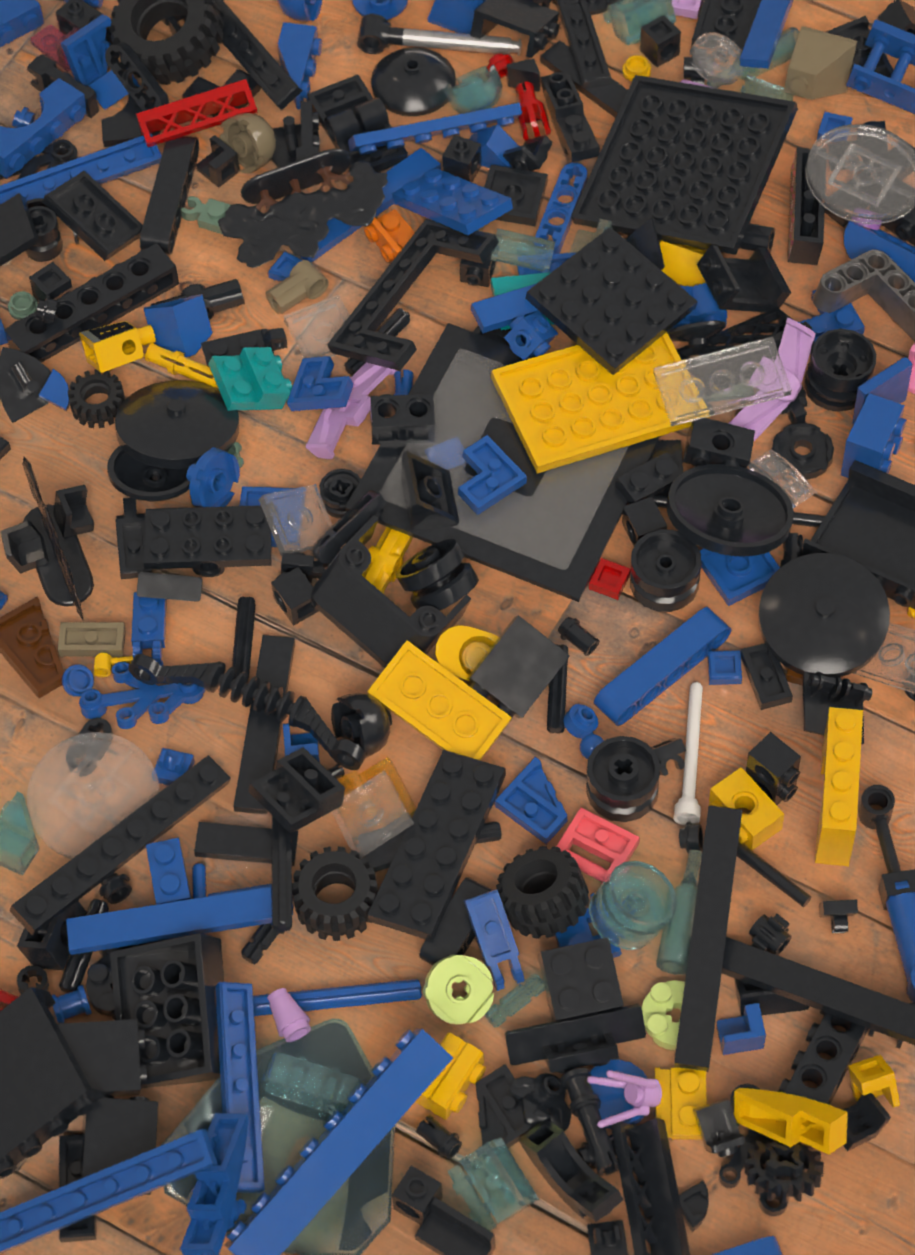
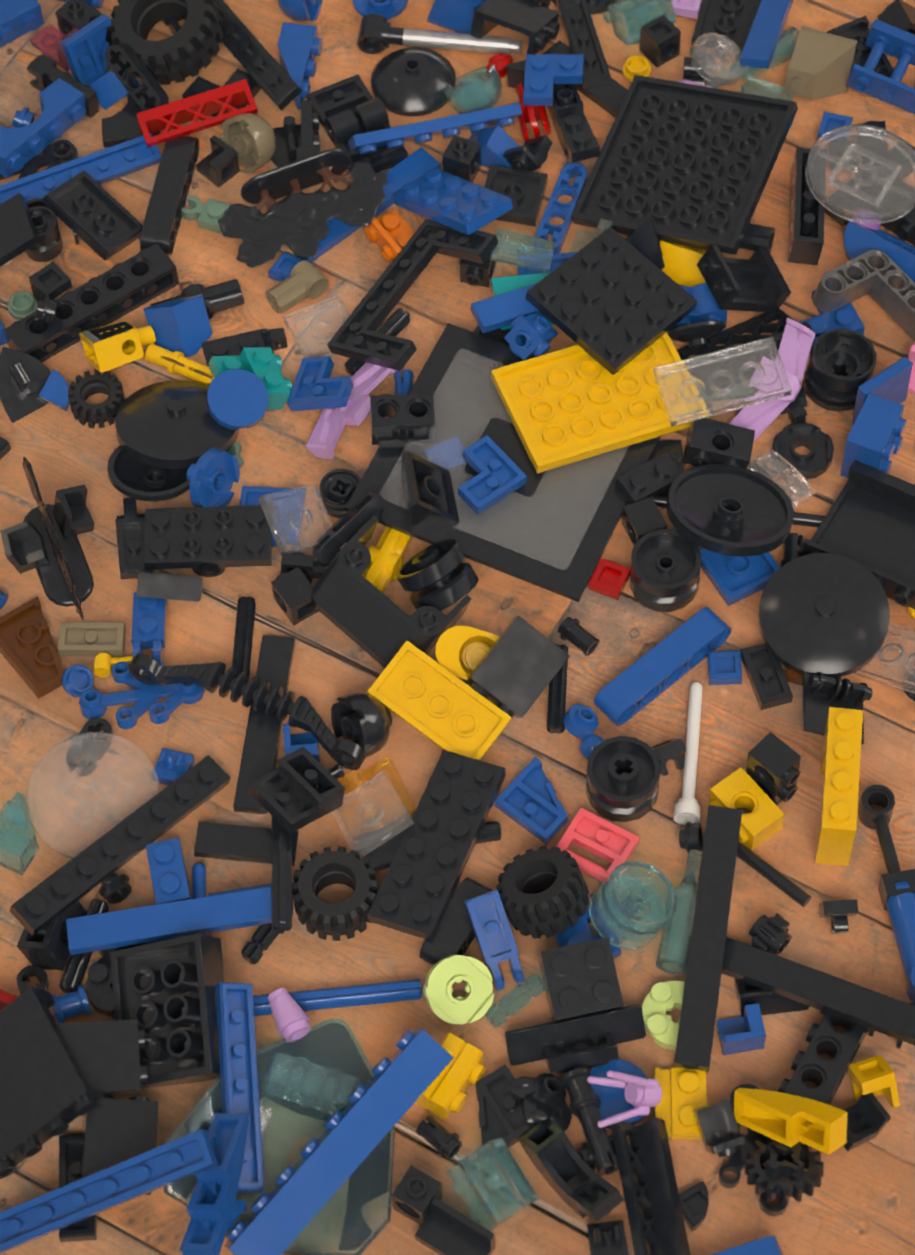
(237, 399): none -> blue tile
(549, 69): none -> blue plate

